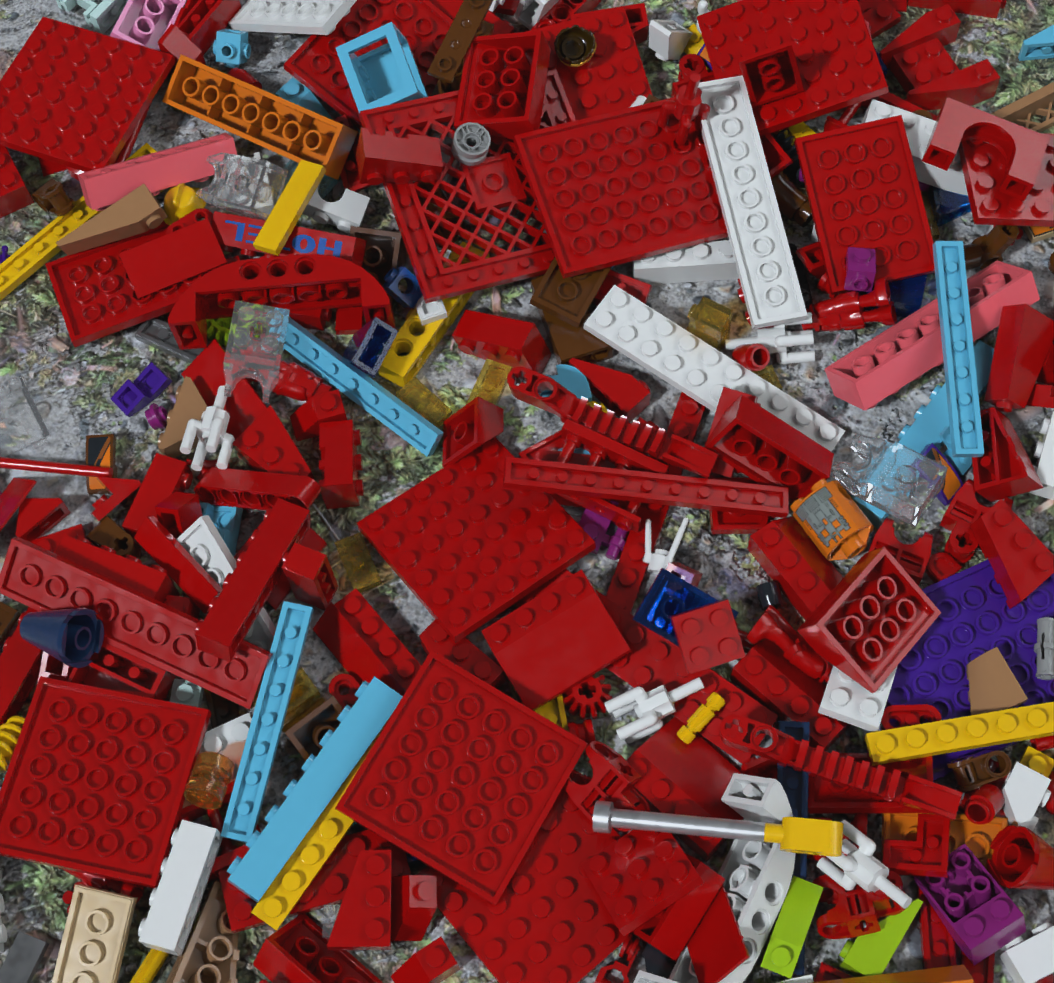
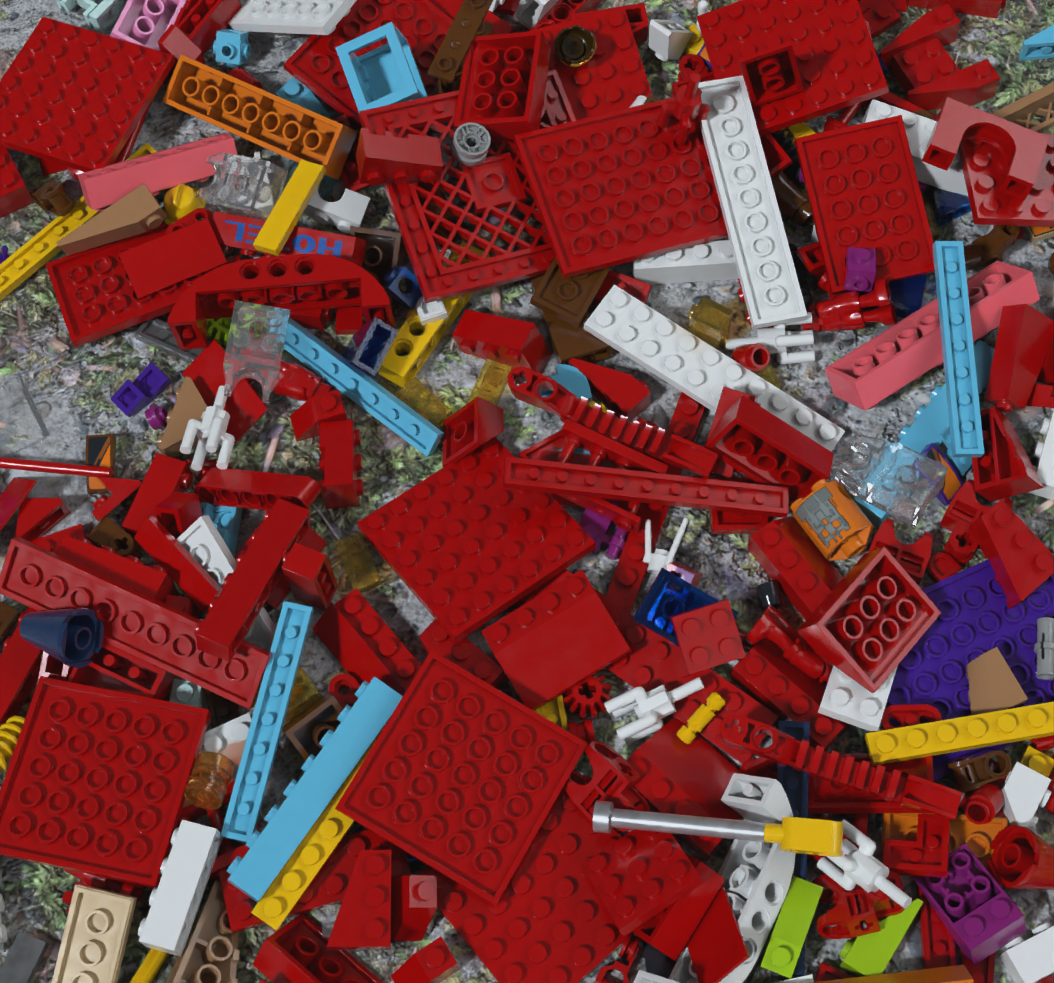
(270, 448): red wedge -> none

